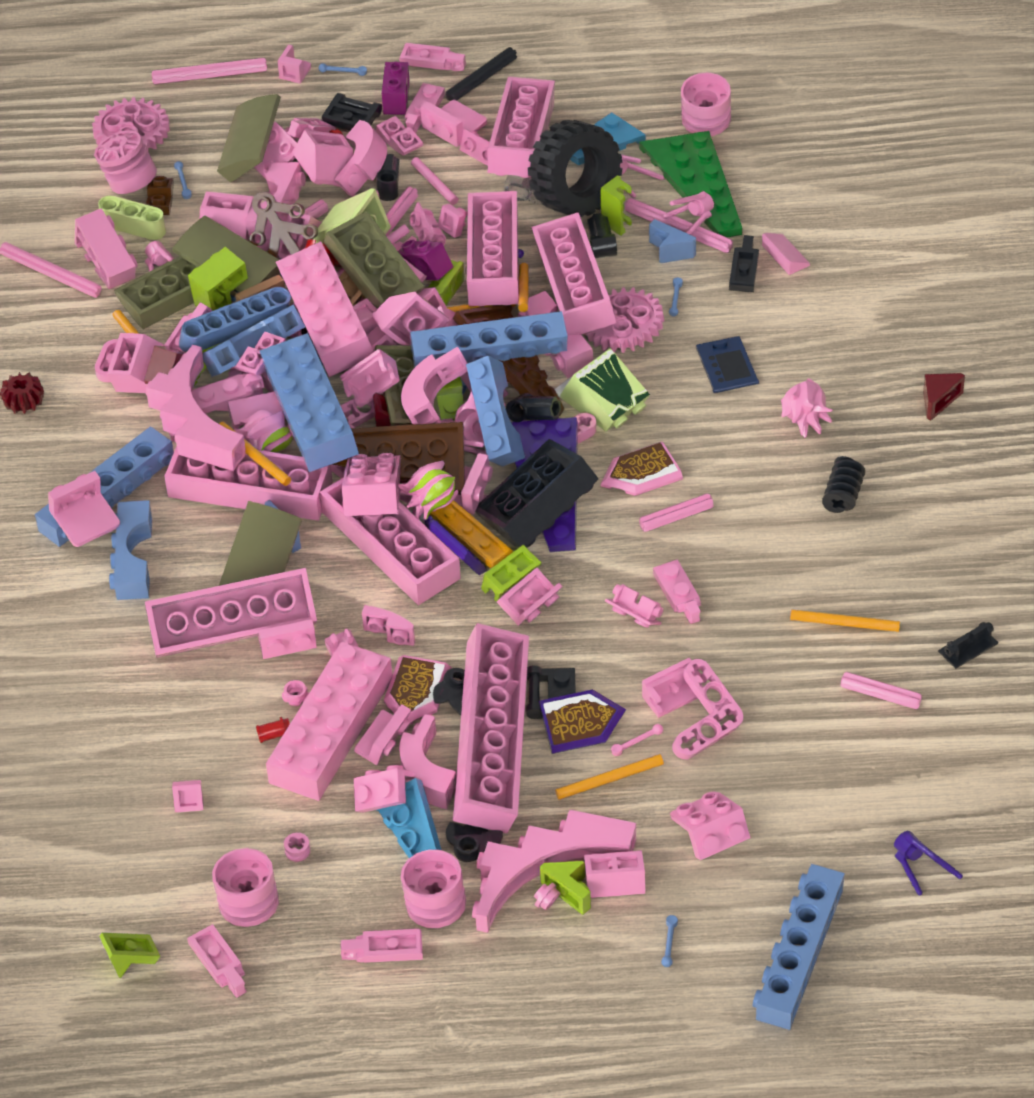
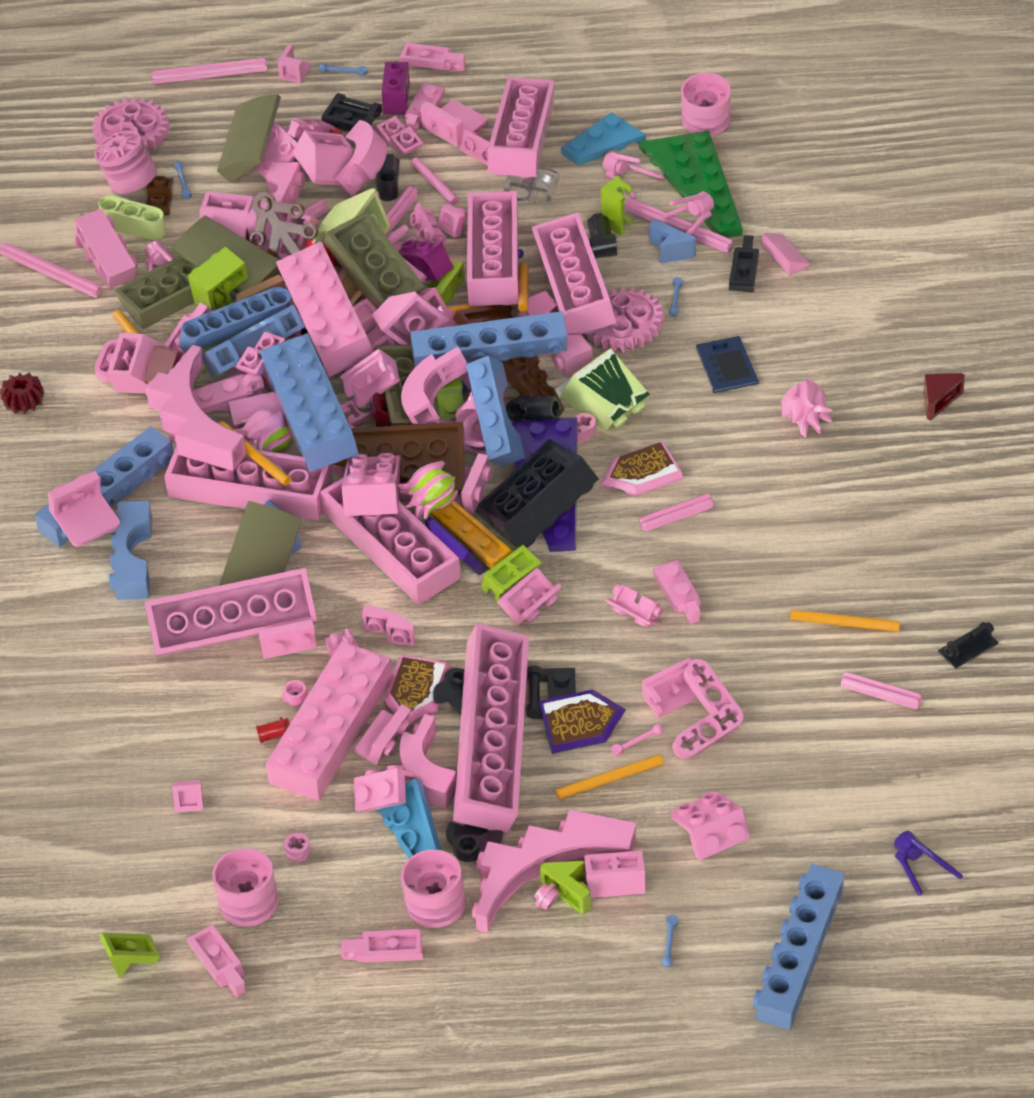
(481, 74): black axle -> none
(551, 161): black tyre -> none
(843, 485): black piece -> none

